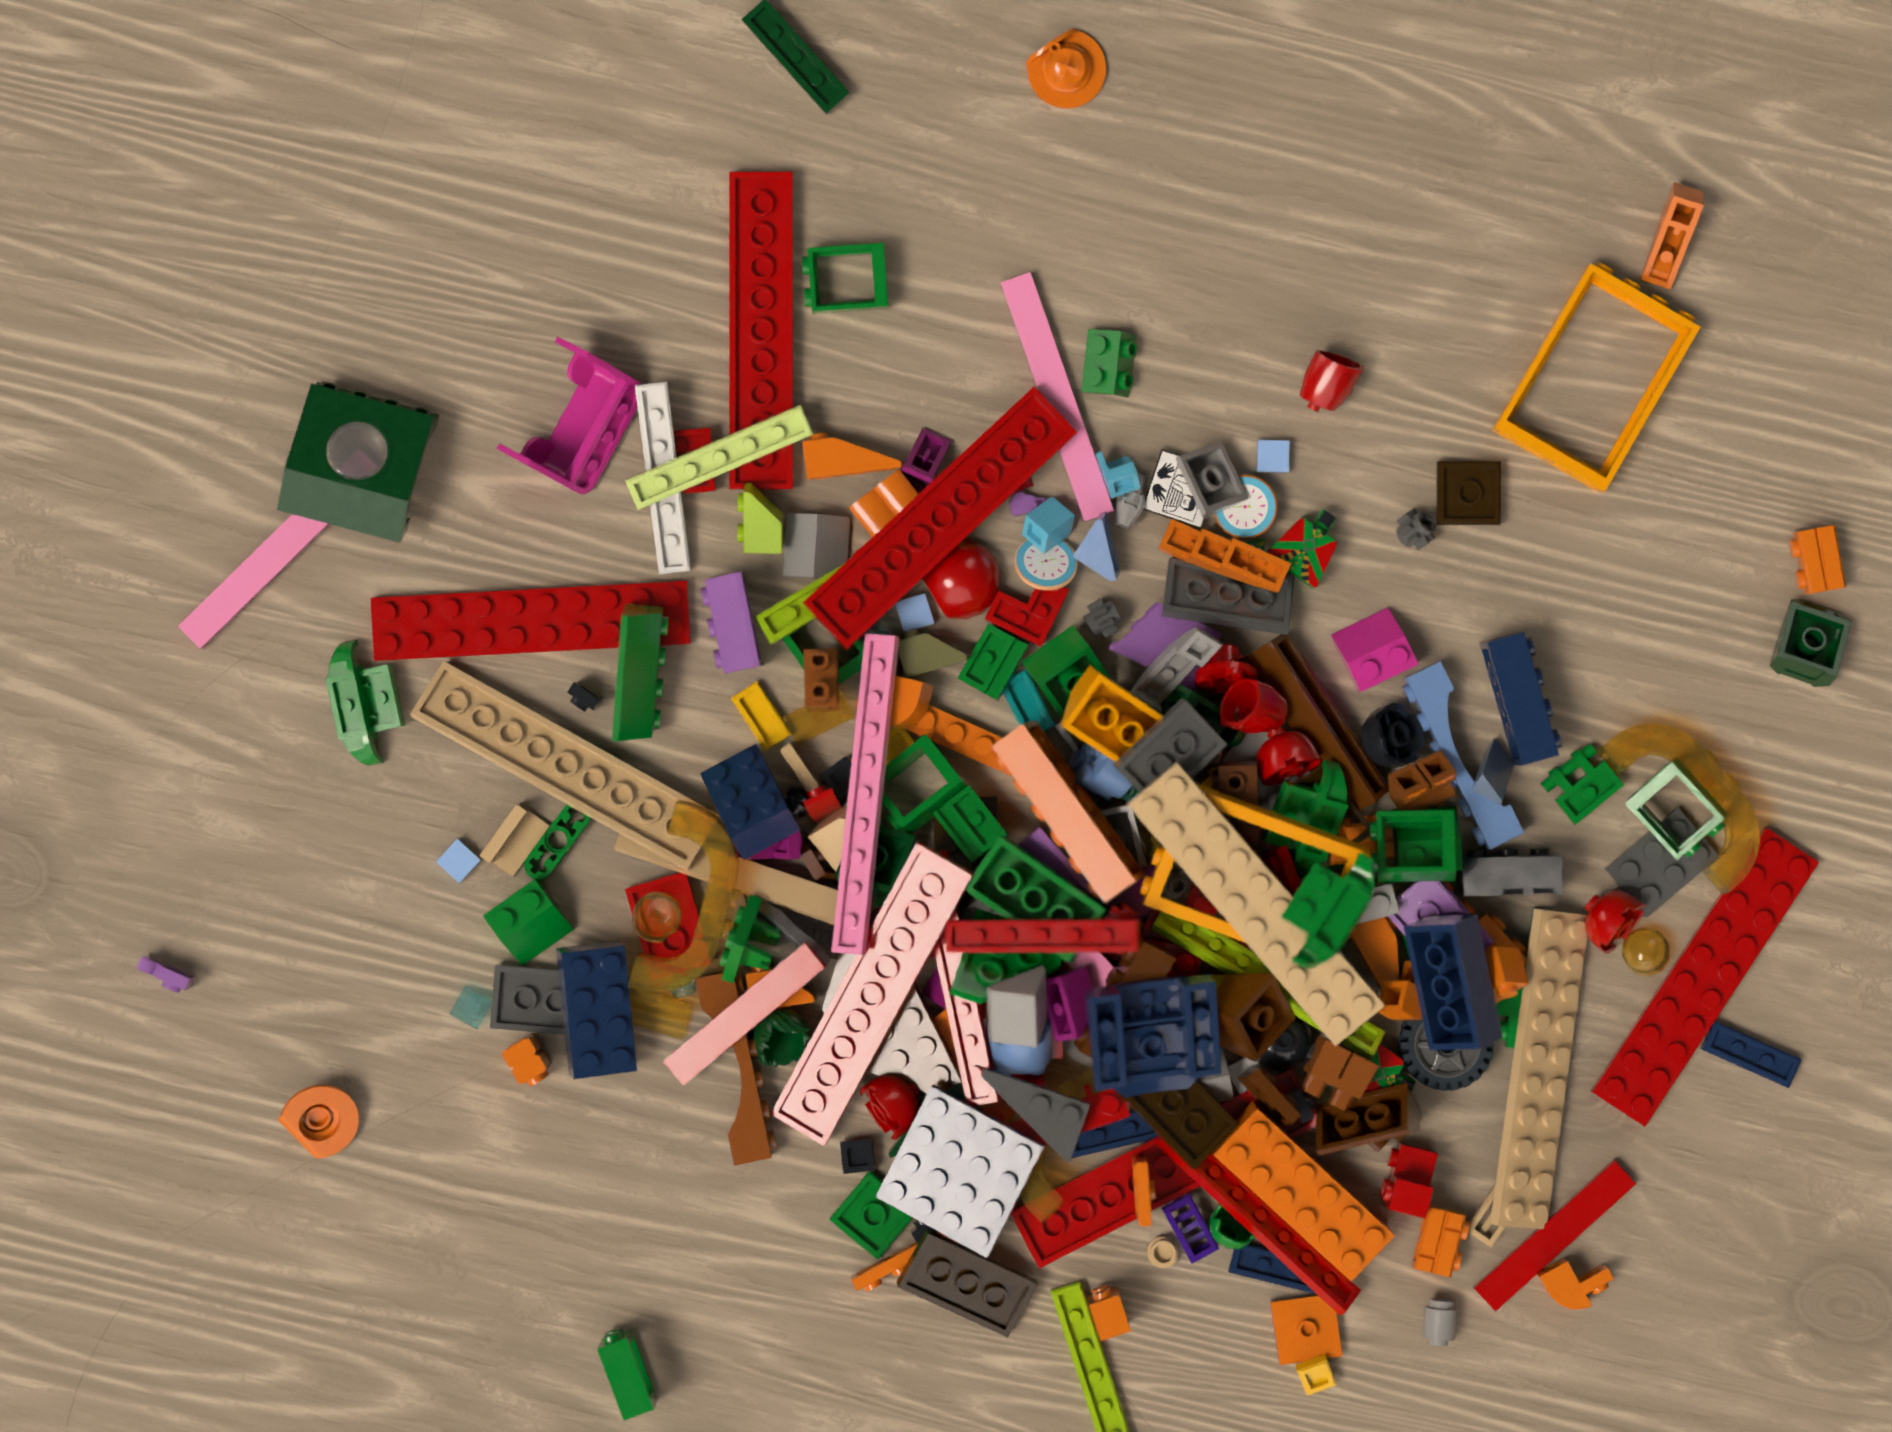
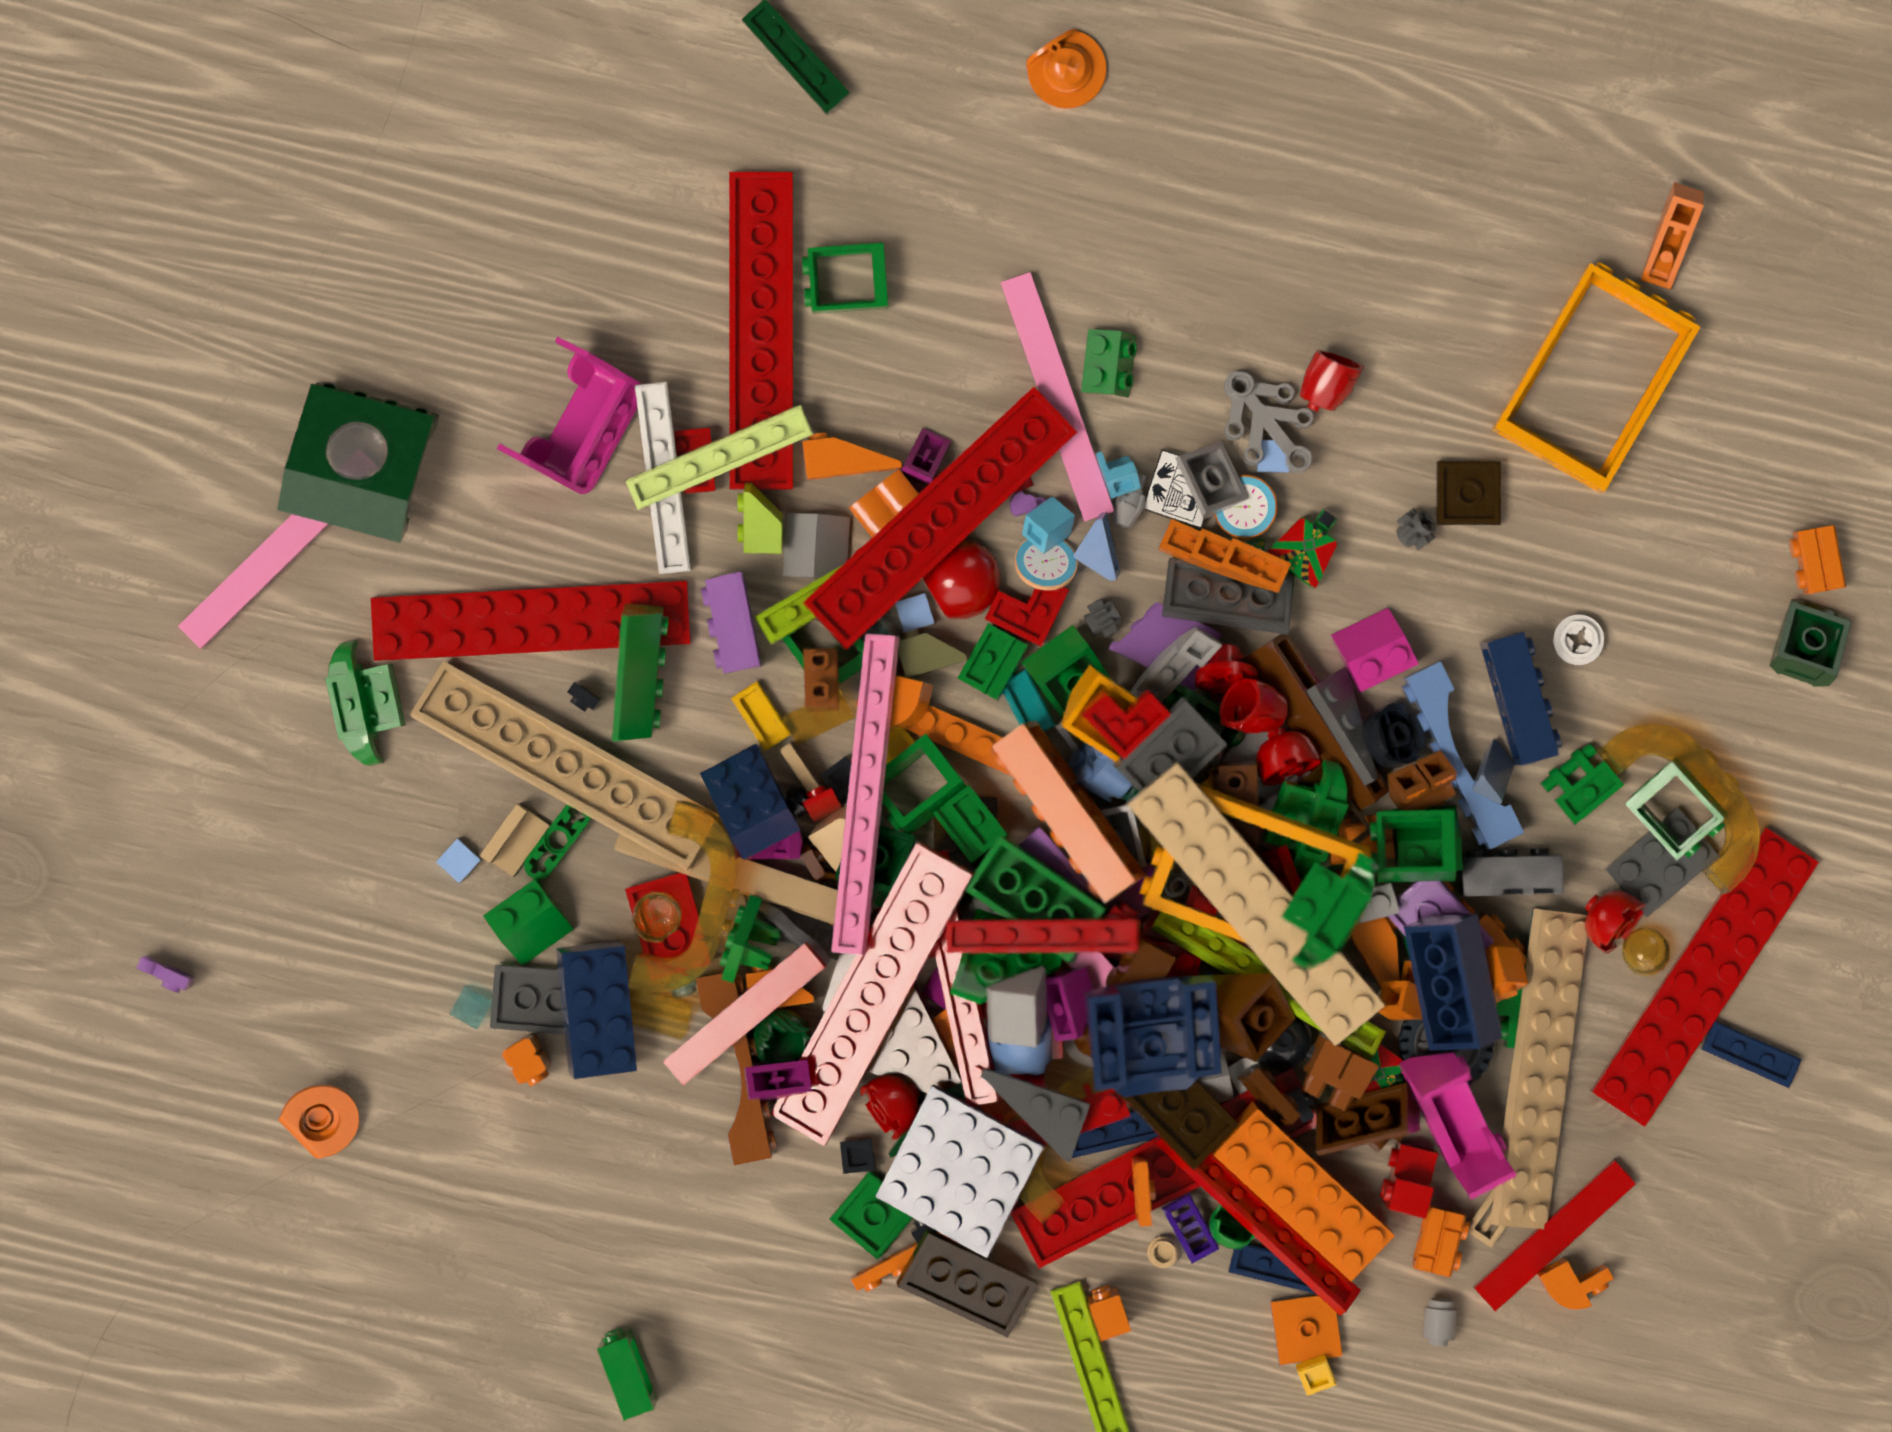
(777, 1080): none -> magenta slope
(1127, 728): none -> red plate
(1264, 418): none -> light grey plant
(1339, 709): none -> dark grey wing
(1457, 1122): none -> dark pink windscreen
(1592, 634): none -> white gear

